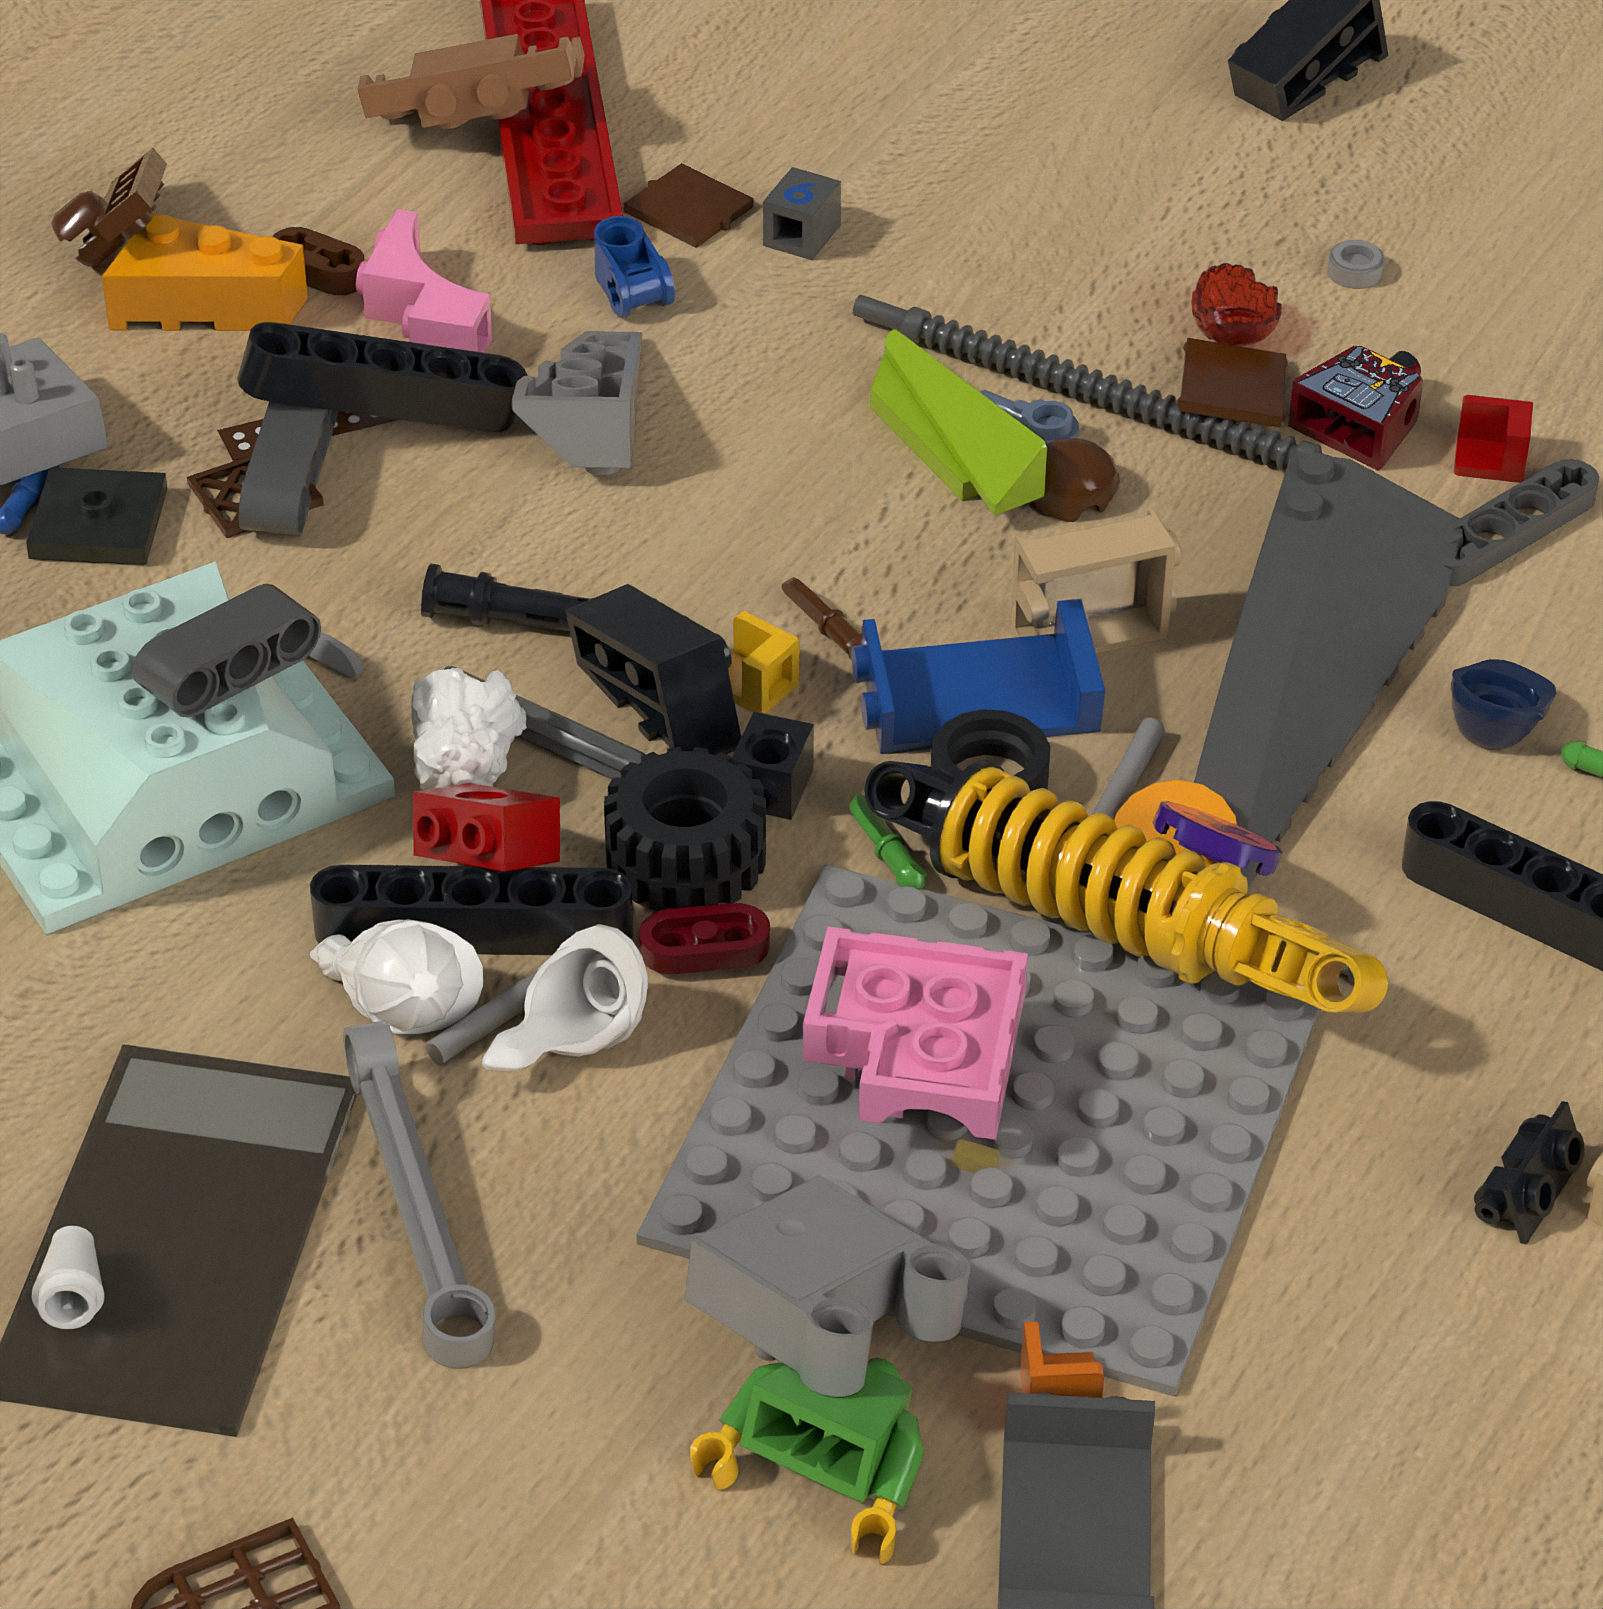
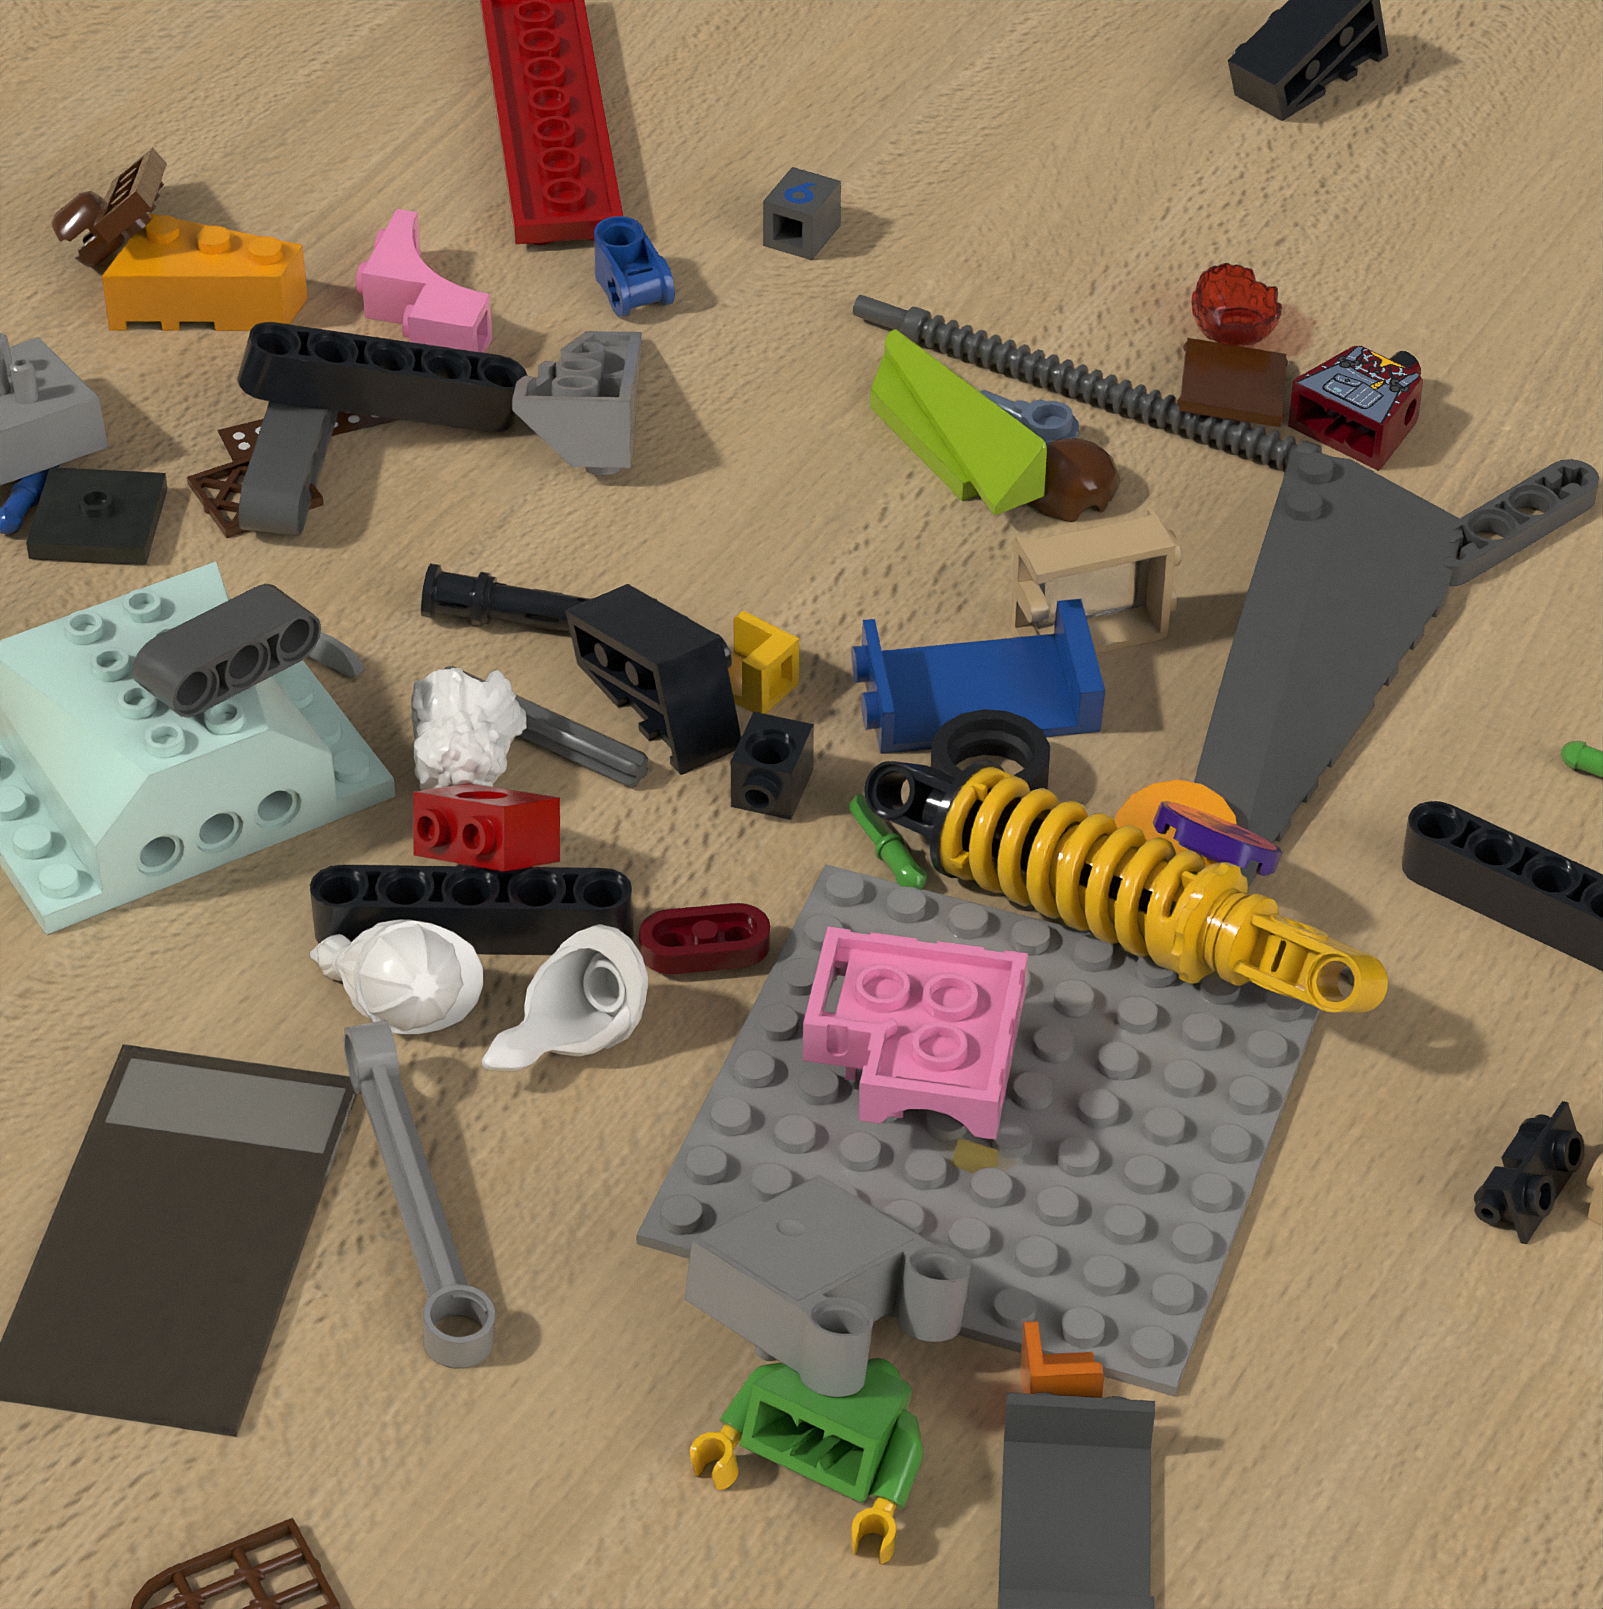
(69, 1281): white cone -> none
(328, 261): reddish brown beam -> none
(471, 81): medium nougat bracket -> none
(479, 1023): light grey bar -> none
(686, 828): black tyre -> none
(688, 205): reddish brown piece -> none
(830, 622): reddish brown piece -> none
(1130, 767): light grey bar -> none
(1356, 264): light grey tile -> none
(1493, 438): red panel -> none
(1499, 702): dark blue hat -> none

